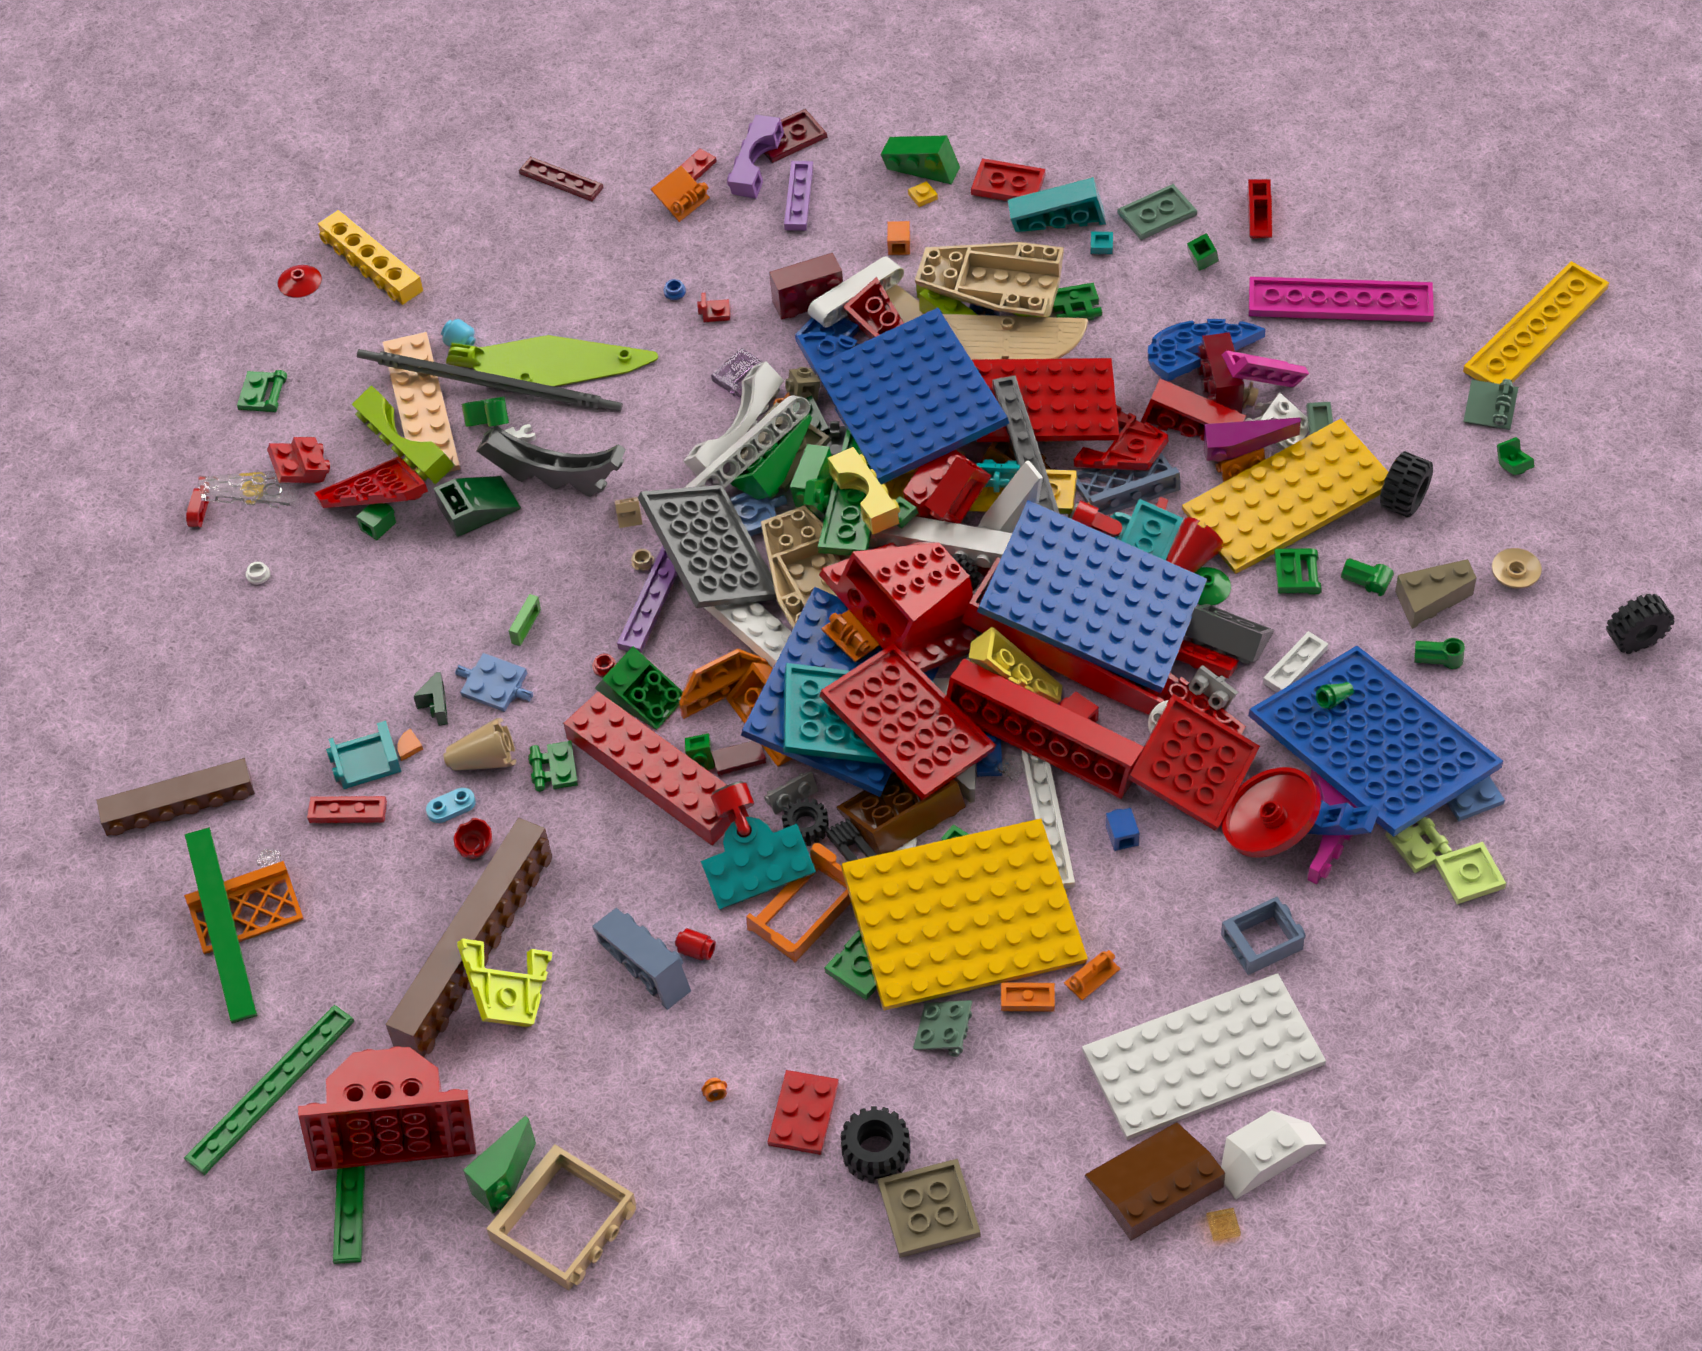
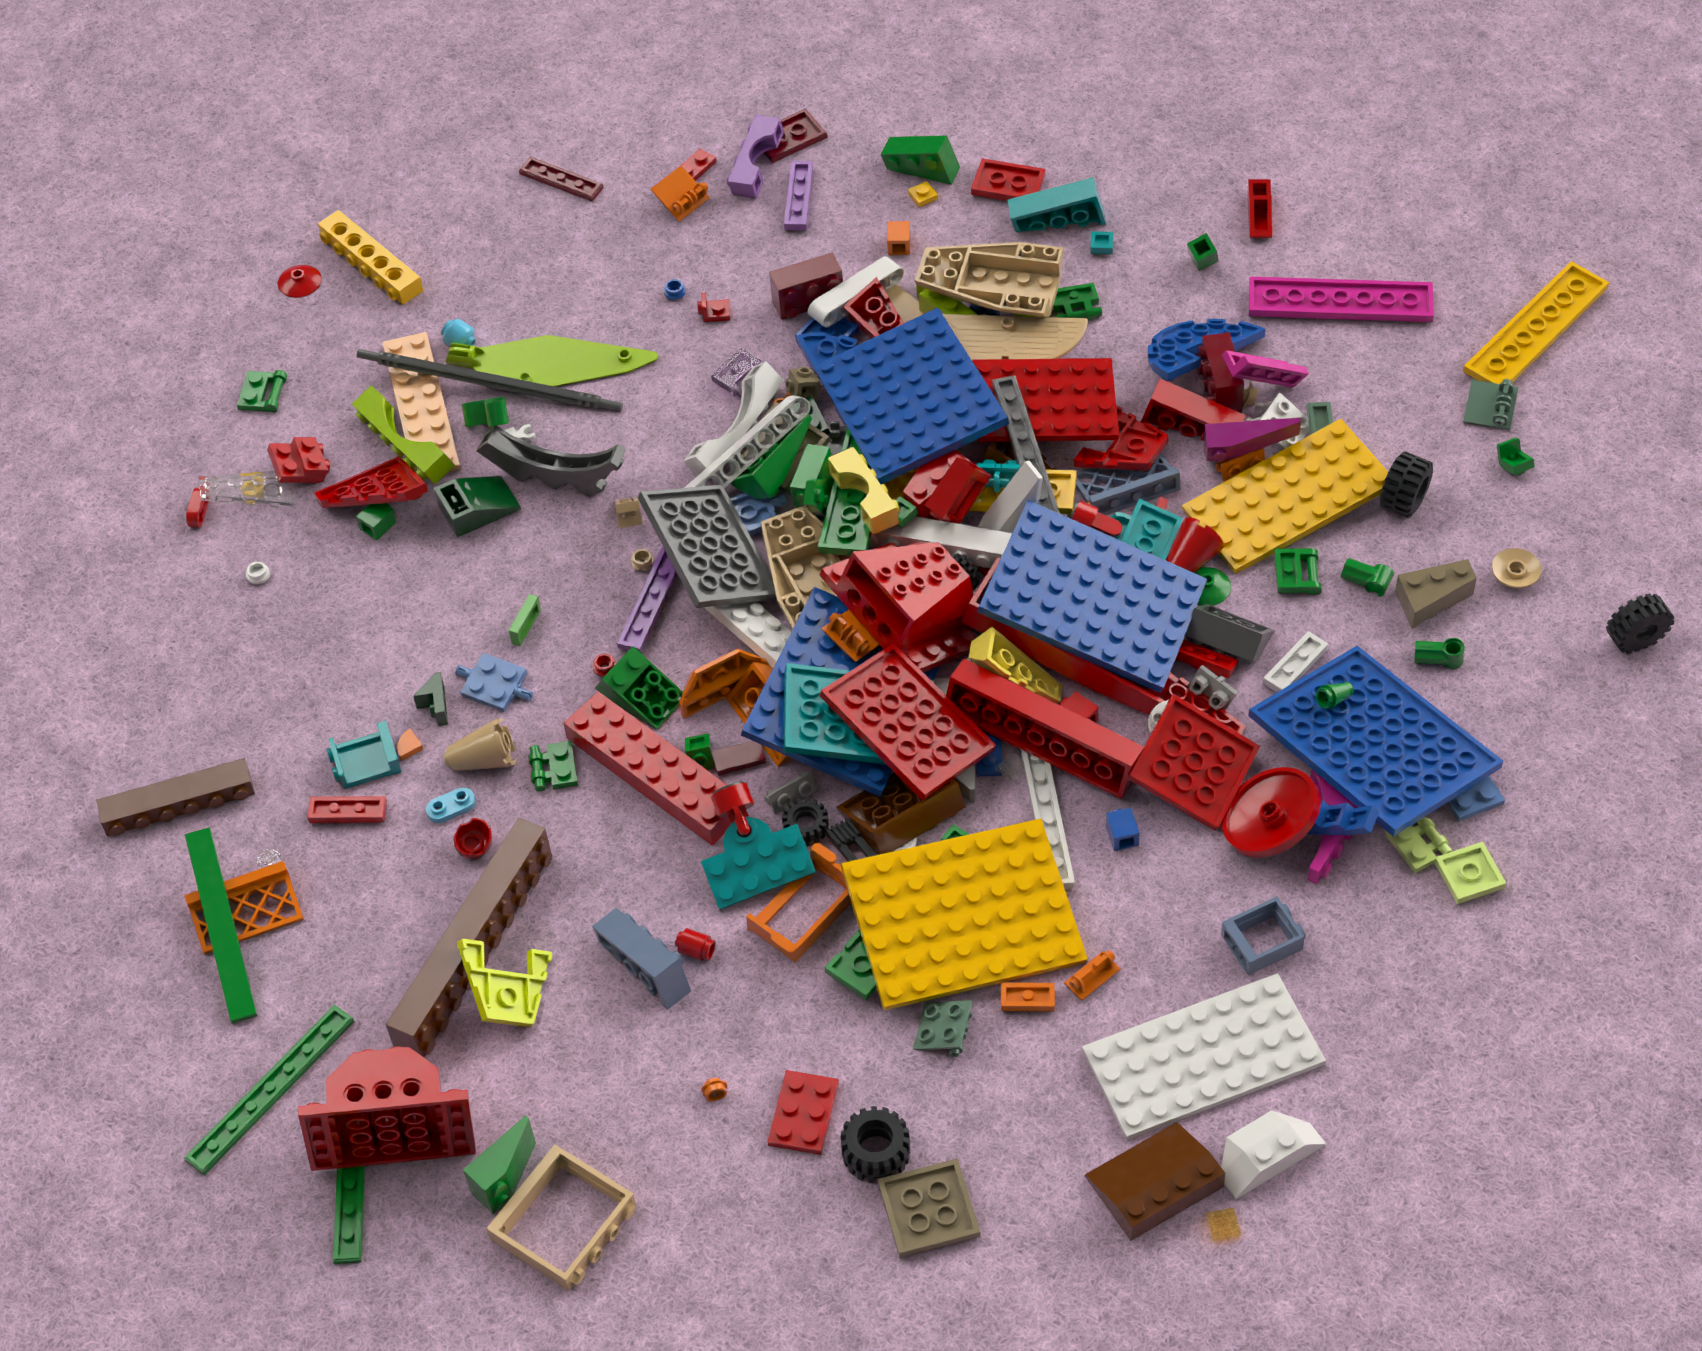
(1157, 212): sand green tile -> none

